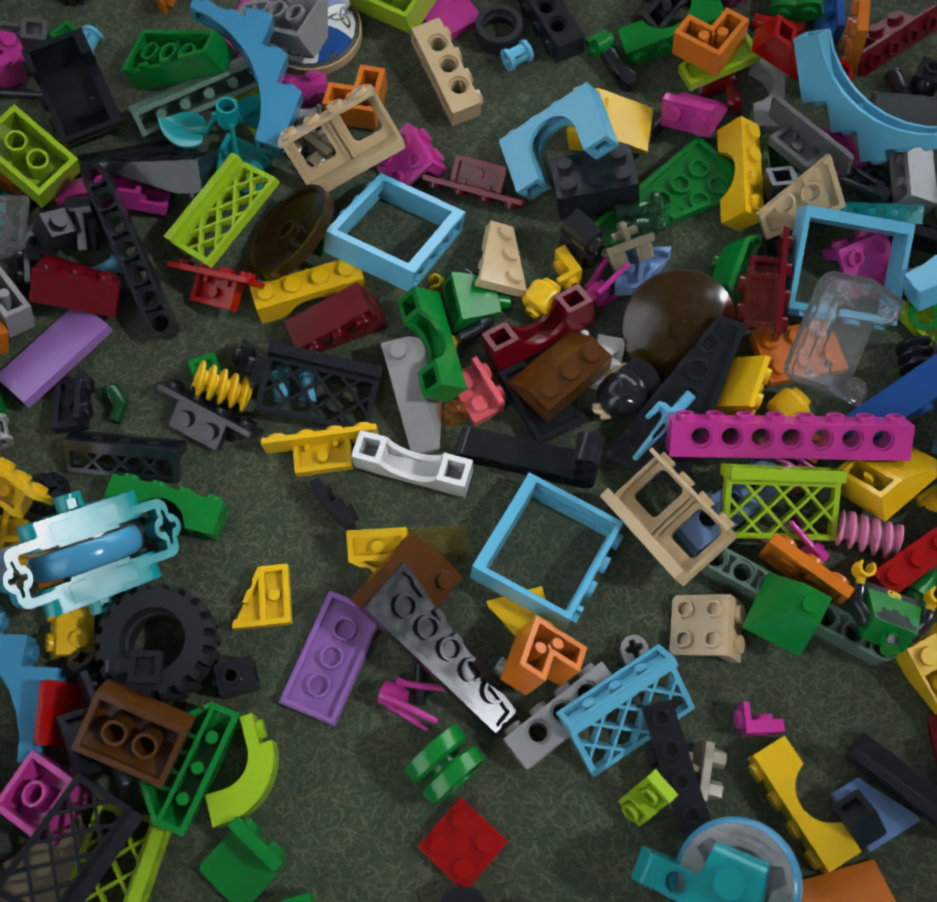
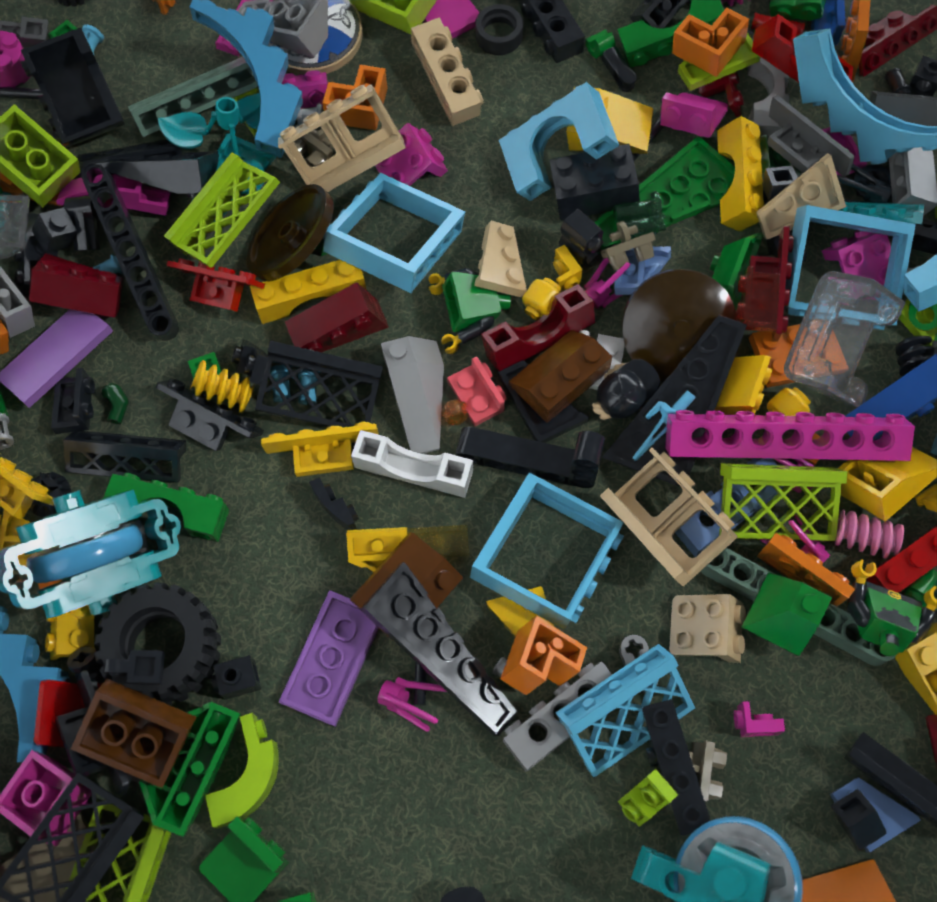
(175, 56): green wedge -> none
(267, 600): yellow wing -> none
(425, 315): green arch -> none
(441, 761): green wheel -> none
(462, 844): red plate -> none
(478, 178): bracket -> none
(516, 55): medium azure bush -> none
(825, 843): yellow arch -> none

